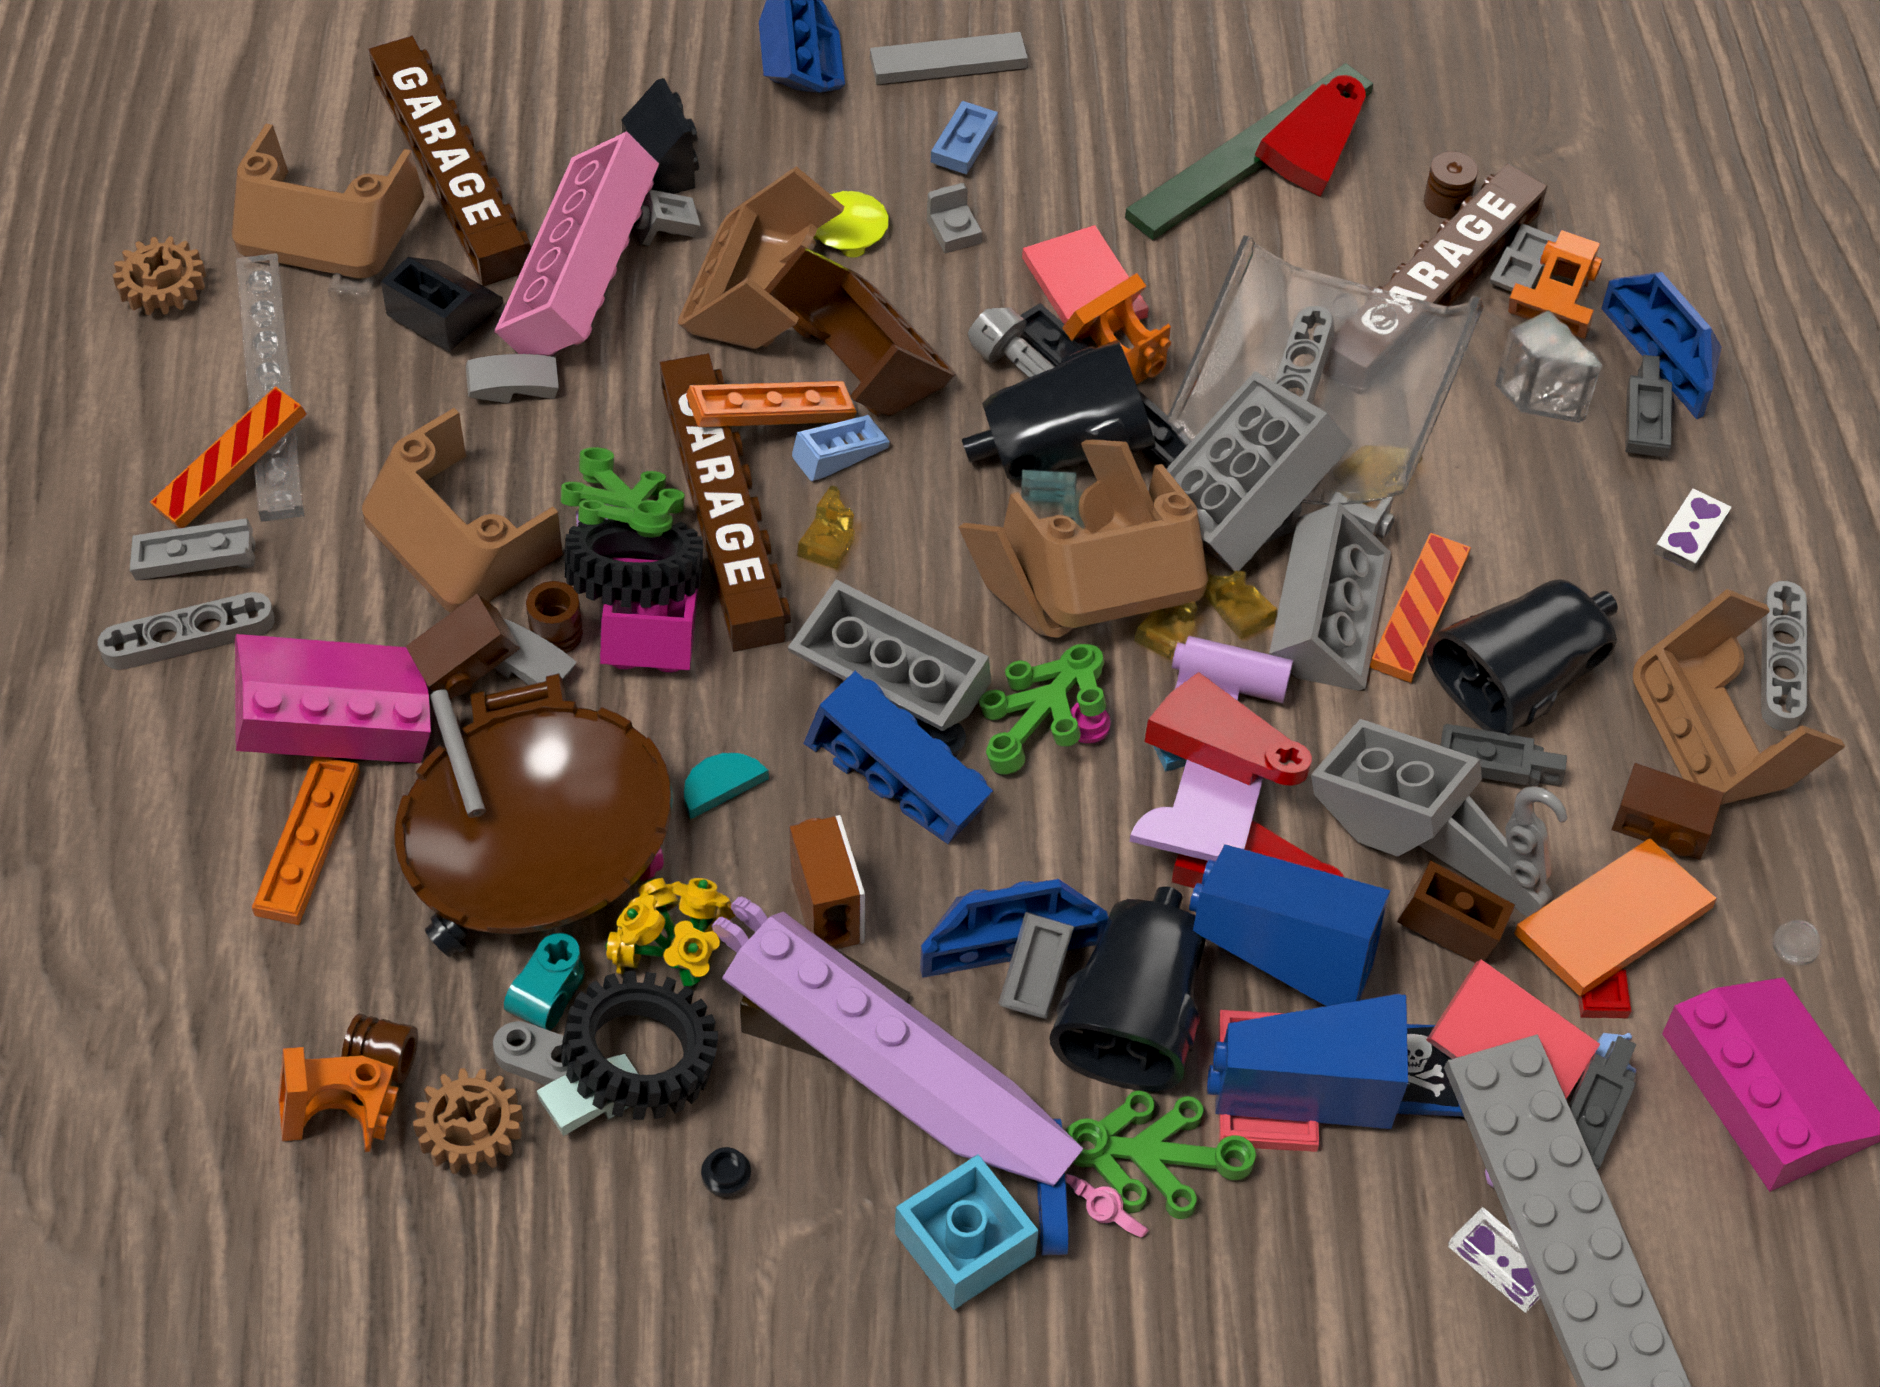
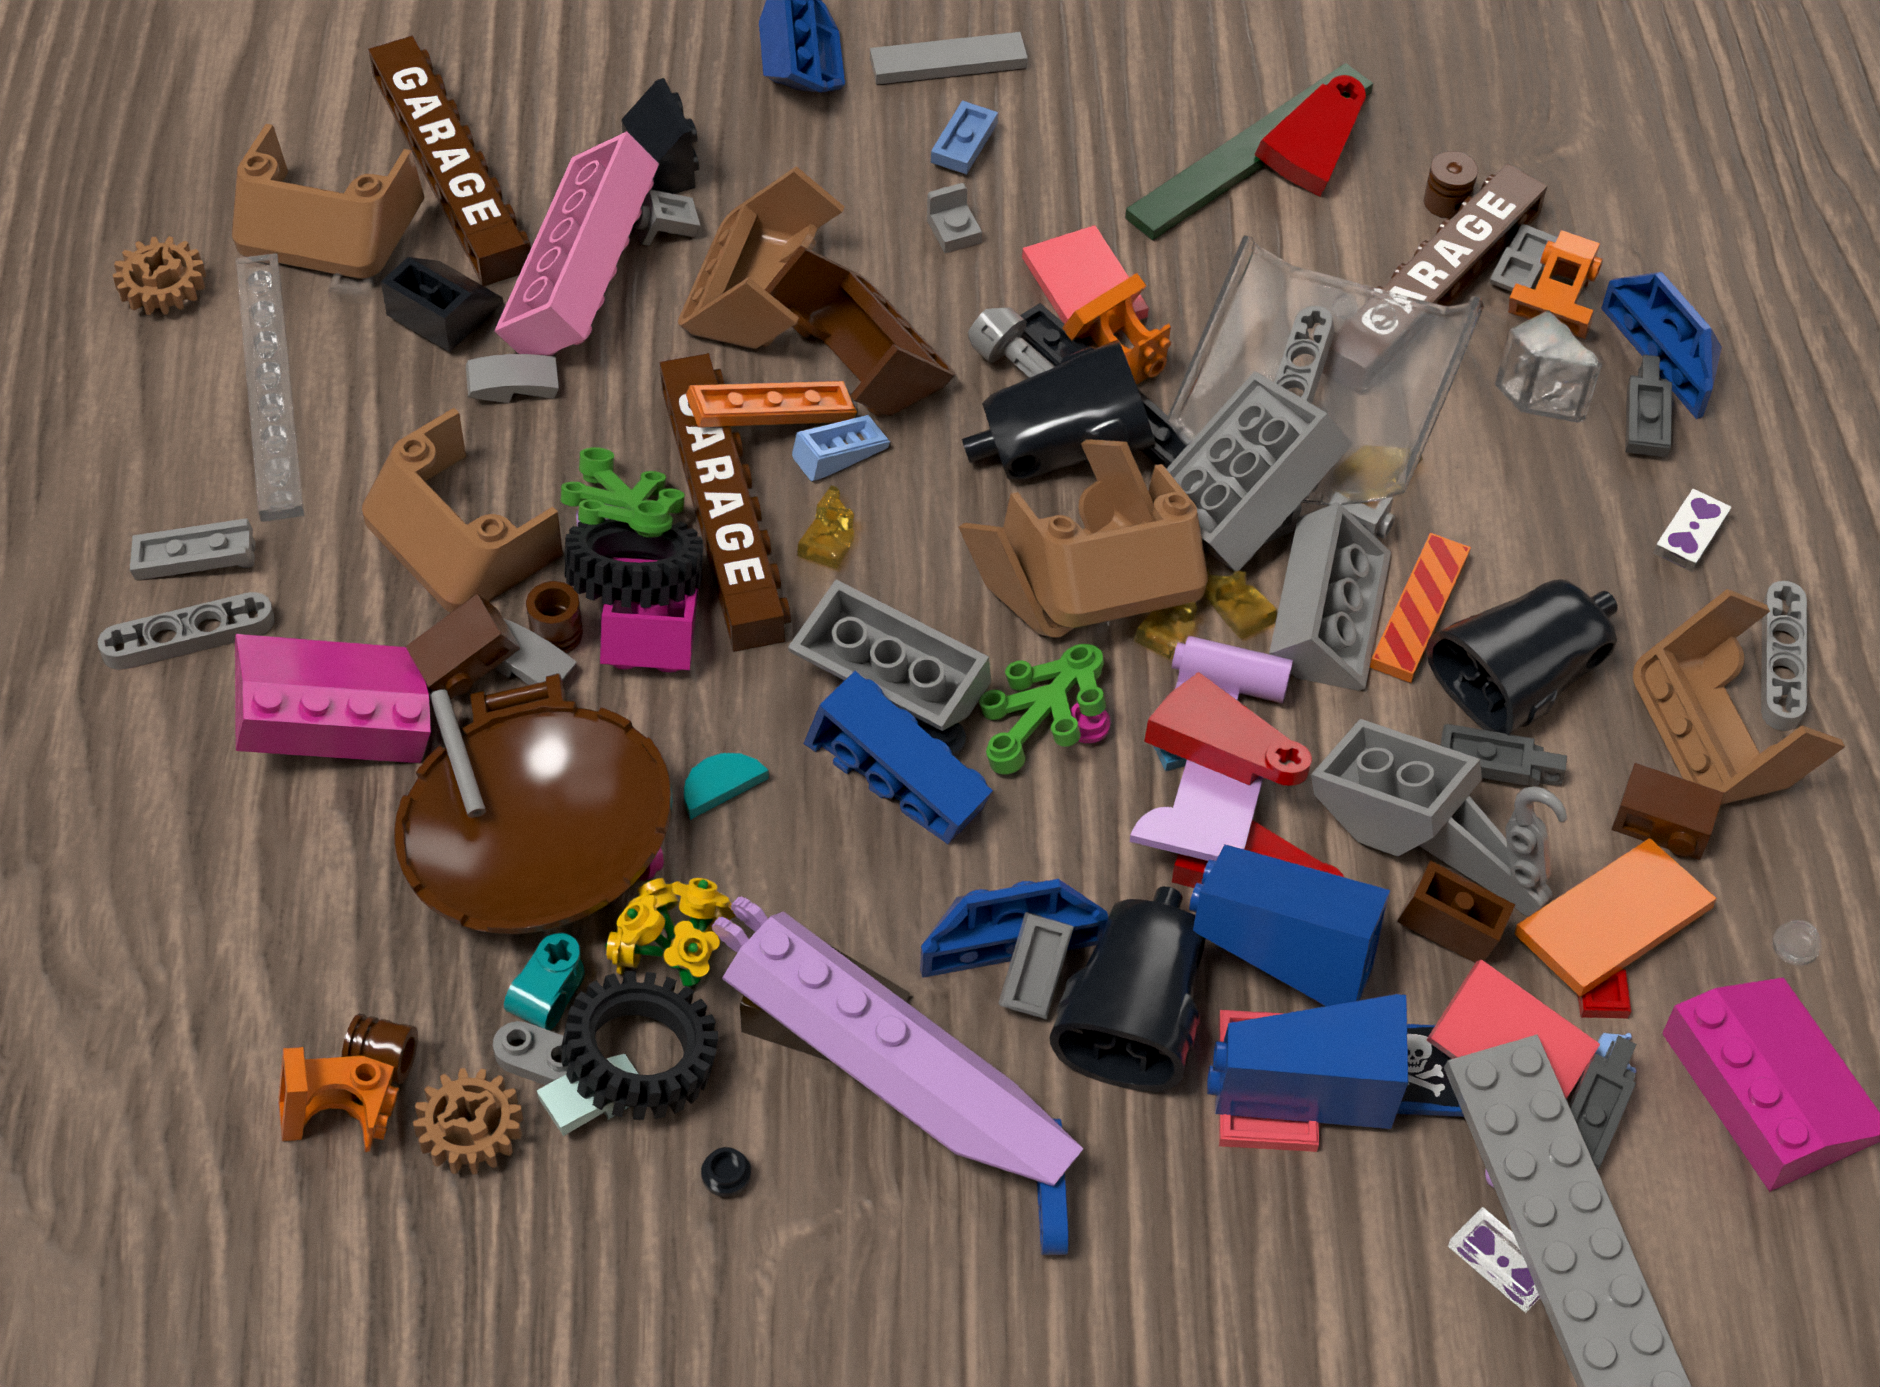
(228, 458): orange tile -> none
(306, 840): orange tile -> none
(447, 935): black plate -> none
(827, 881): dark orange piece -> none
(858, 225): neon yellow dish -> none
(966, 1231): medium azure brick -> none
(1051, 488): clear light blue tile -> none
(1105, 1205): bright pink piece -> none
(1150, 1151): bright green plant -> none

